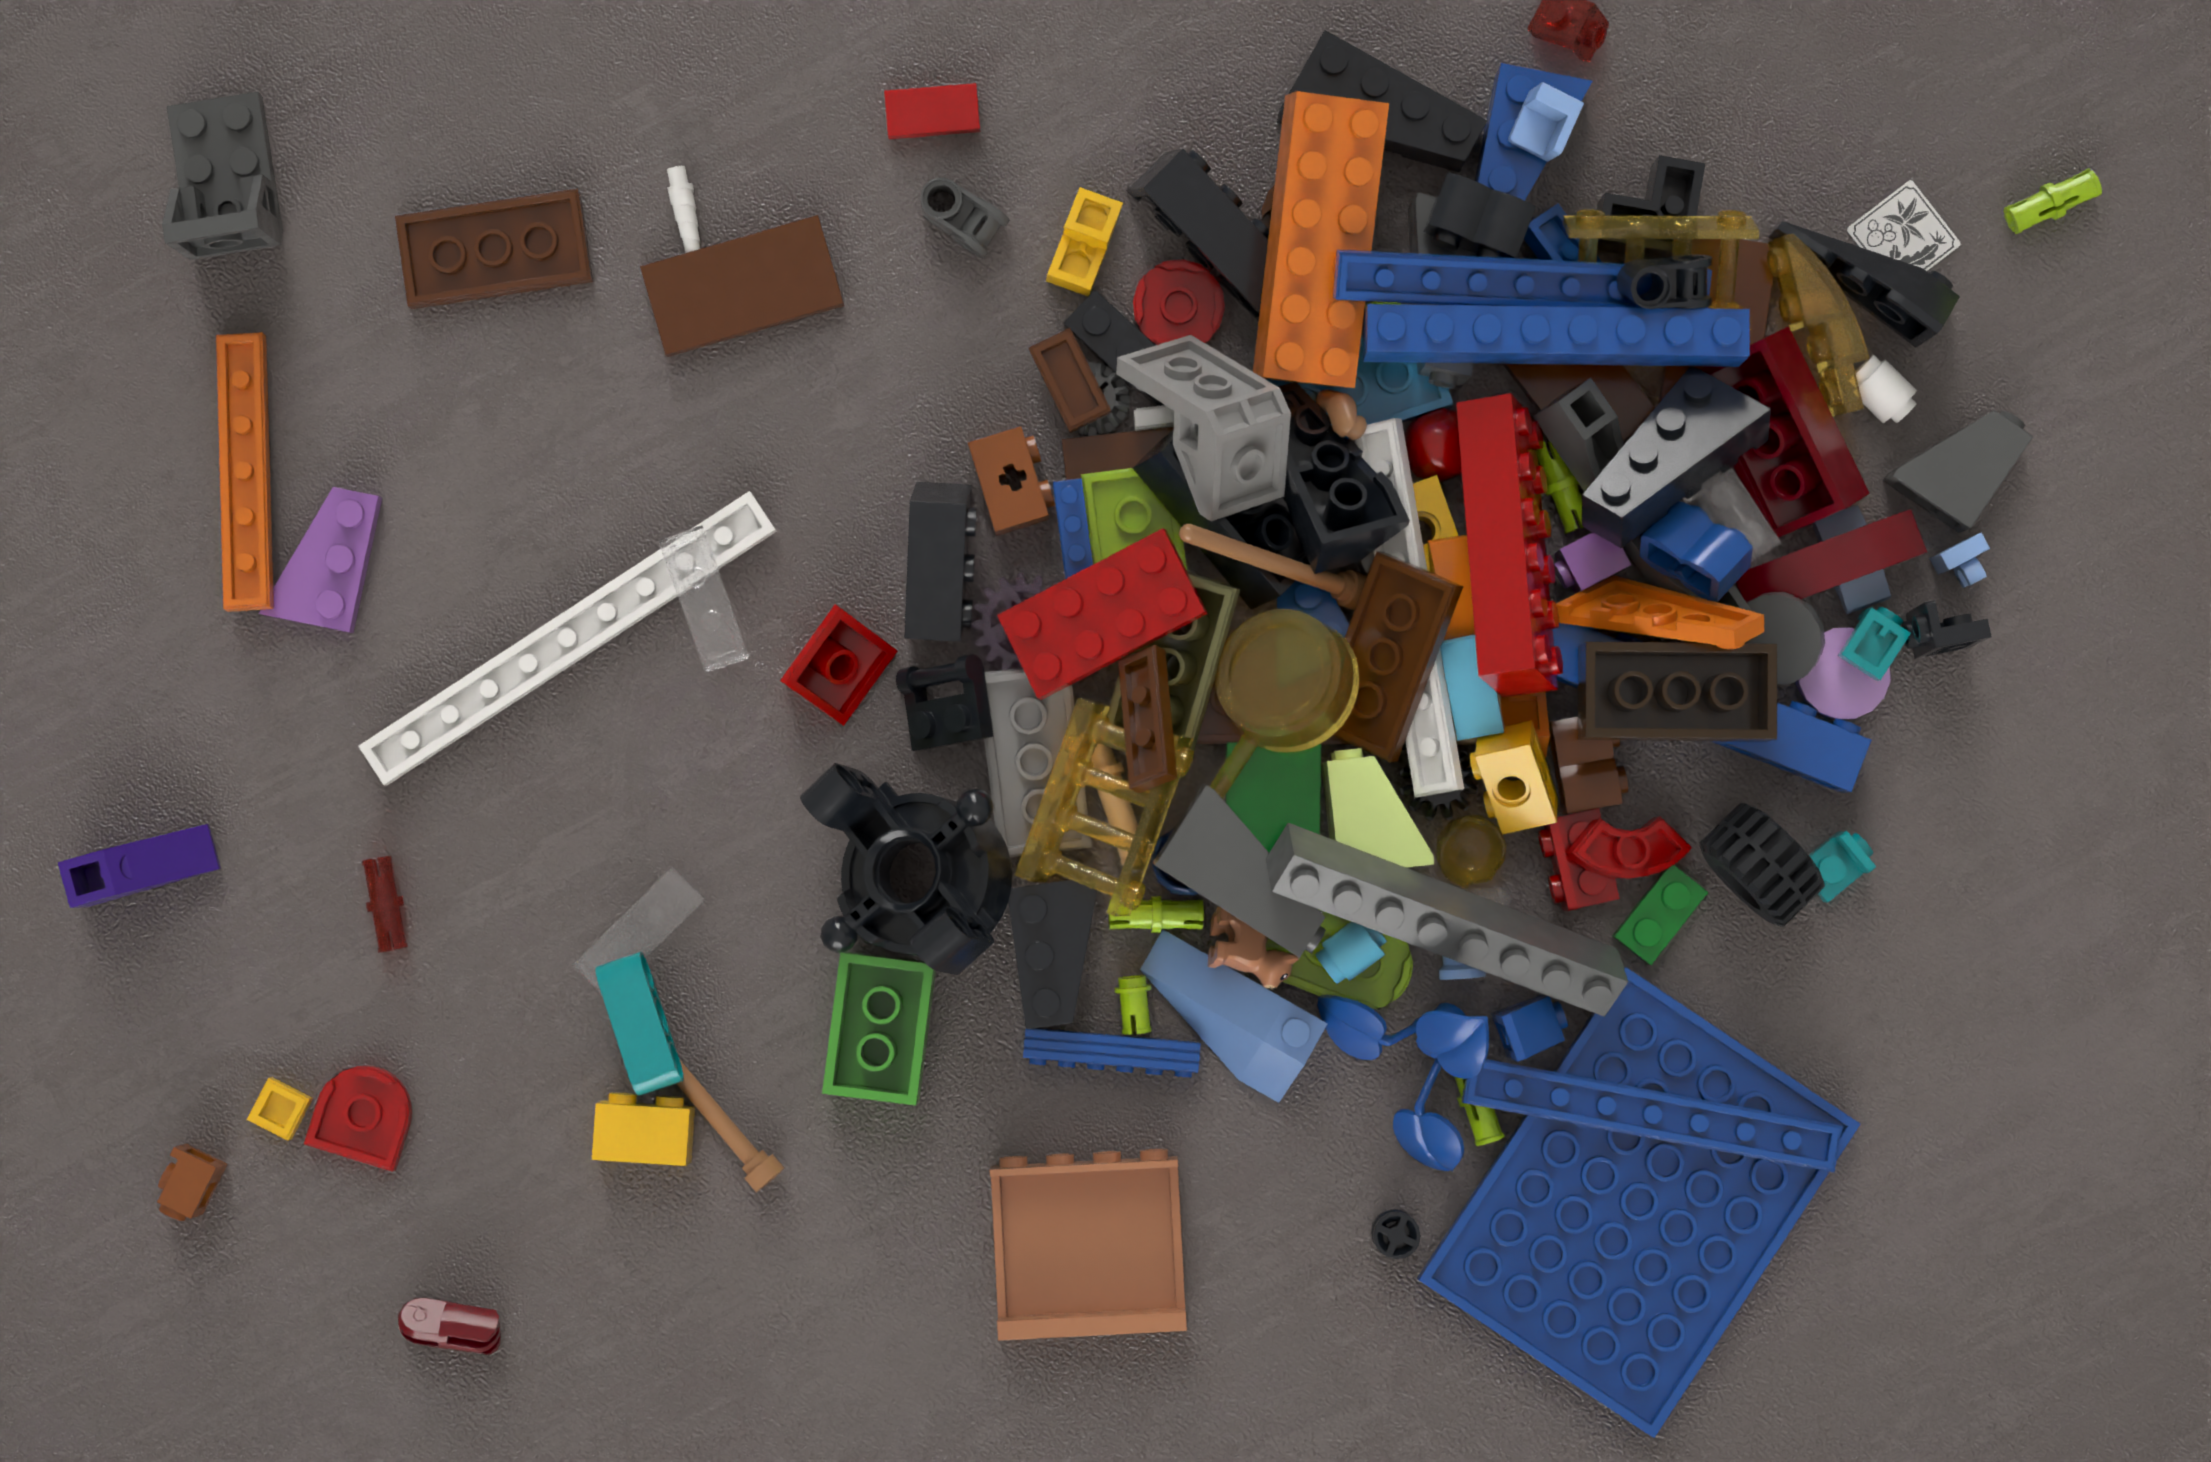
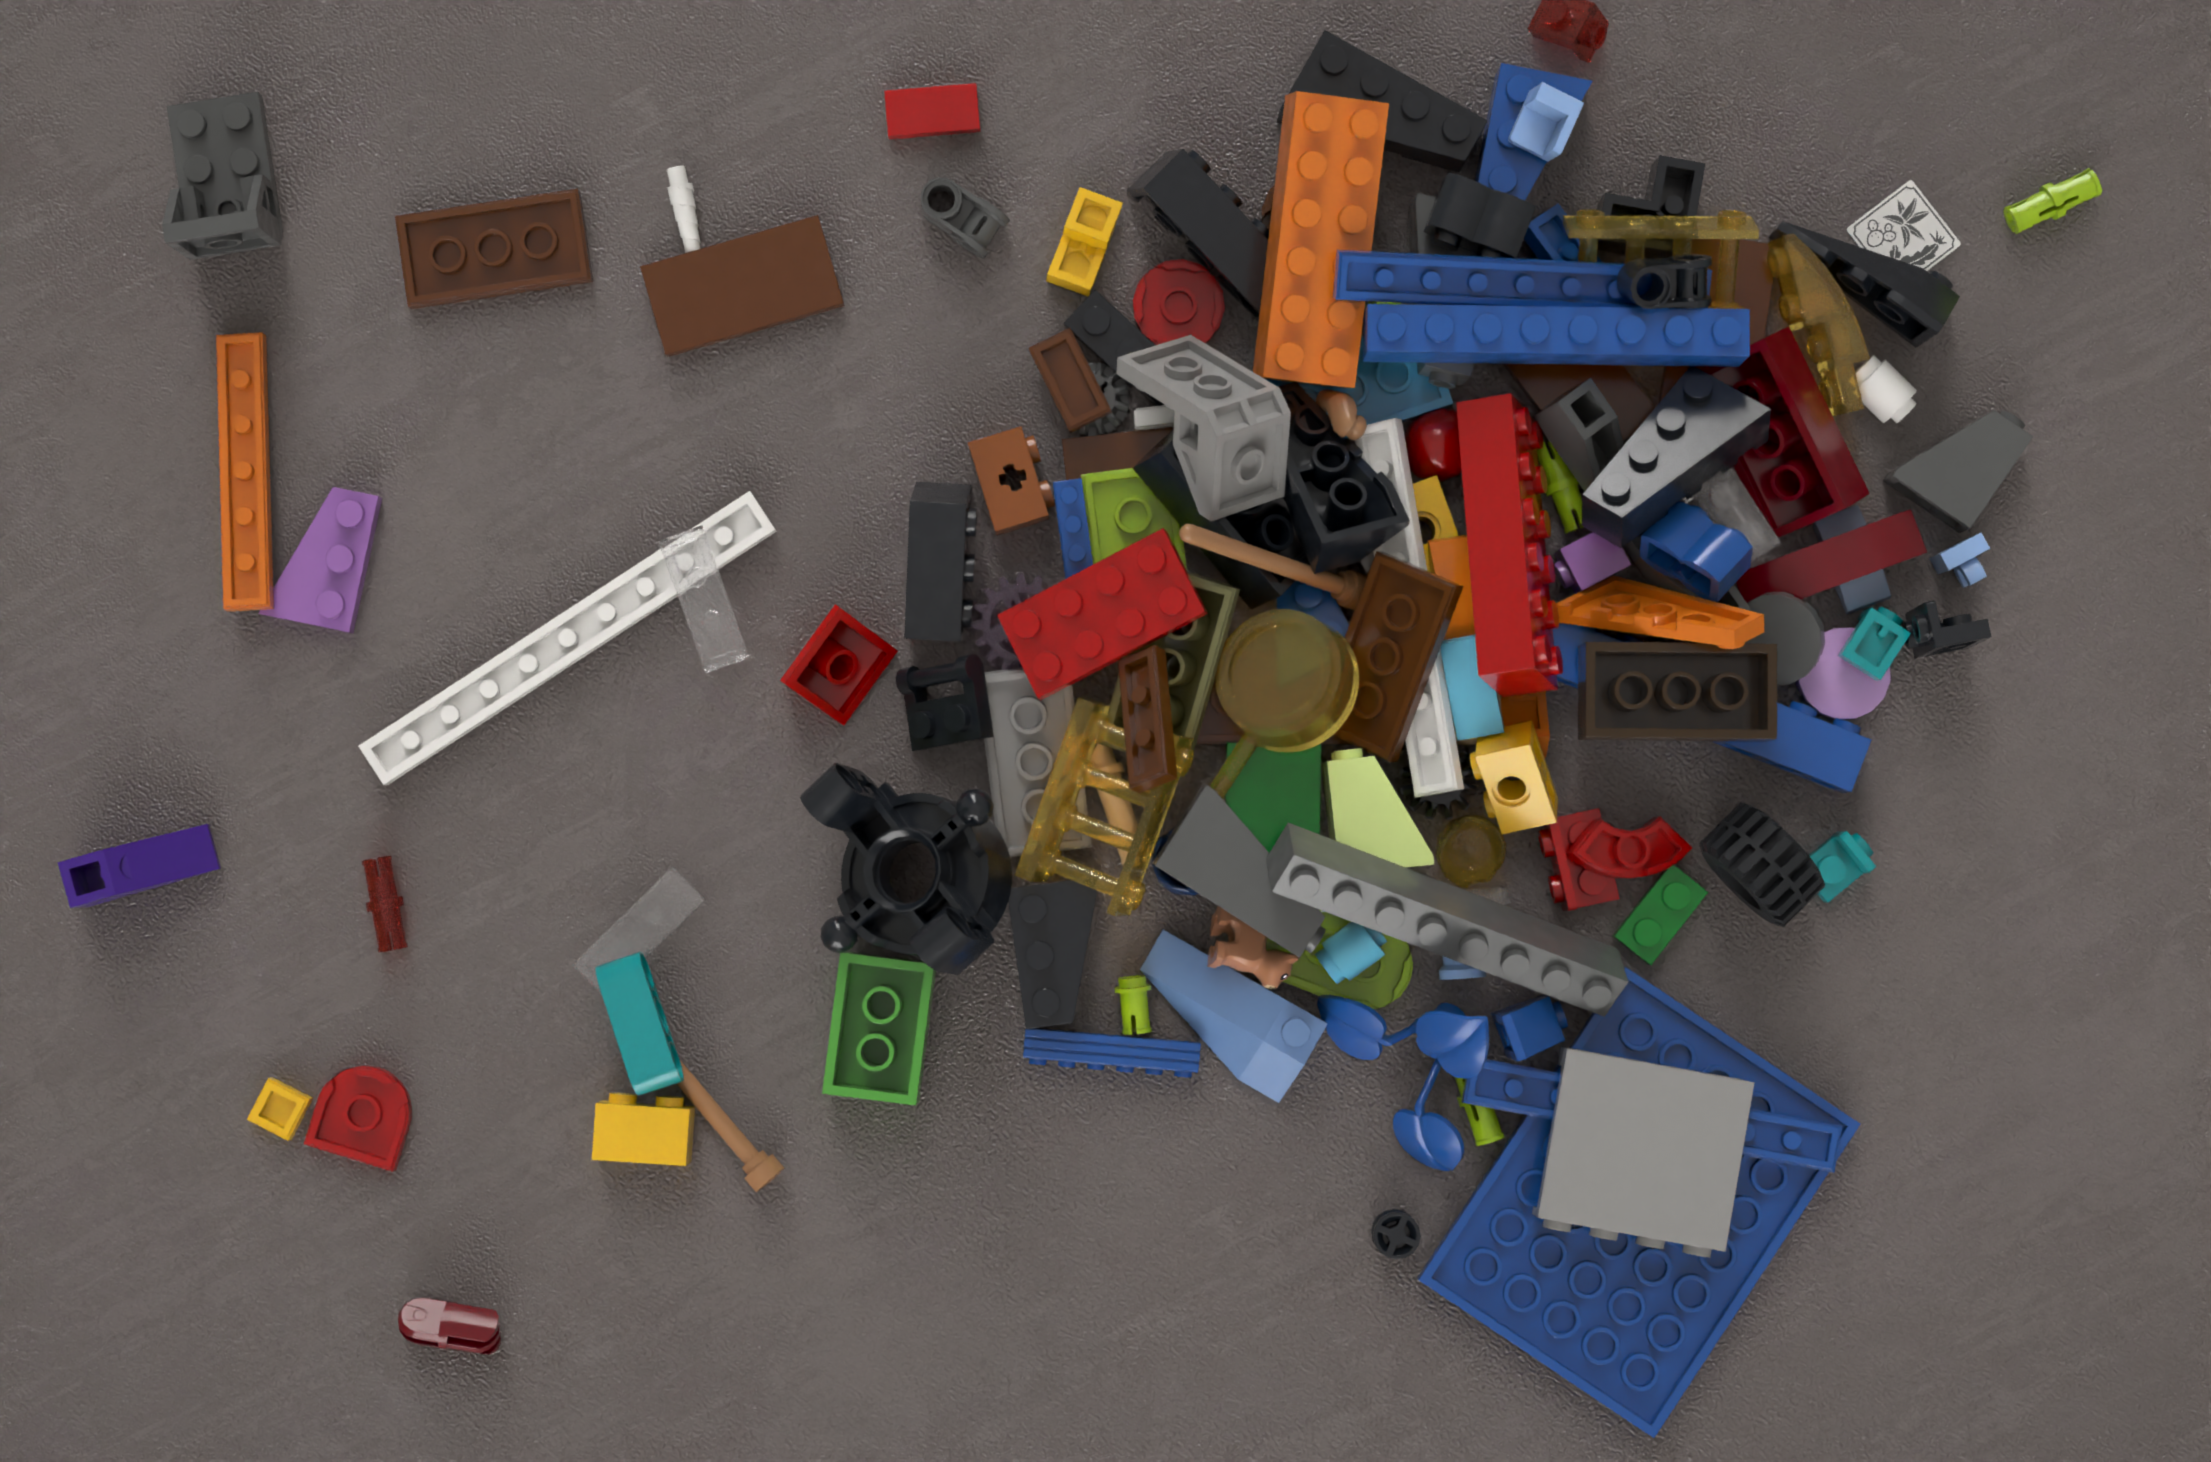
(189, 1182): dark orange brick -> none
(1088, 1245): nougat panel -> none
(1161, 914): lime pin -> none
(1585, 769): reddish brown brick -> none
(1644, 1151): none -> light grey panel

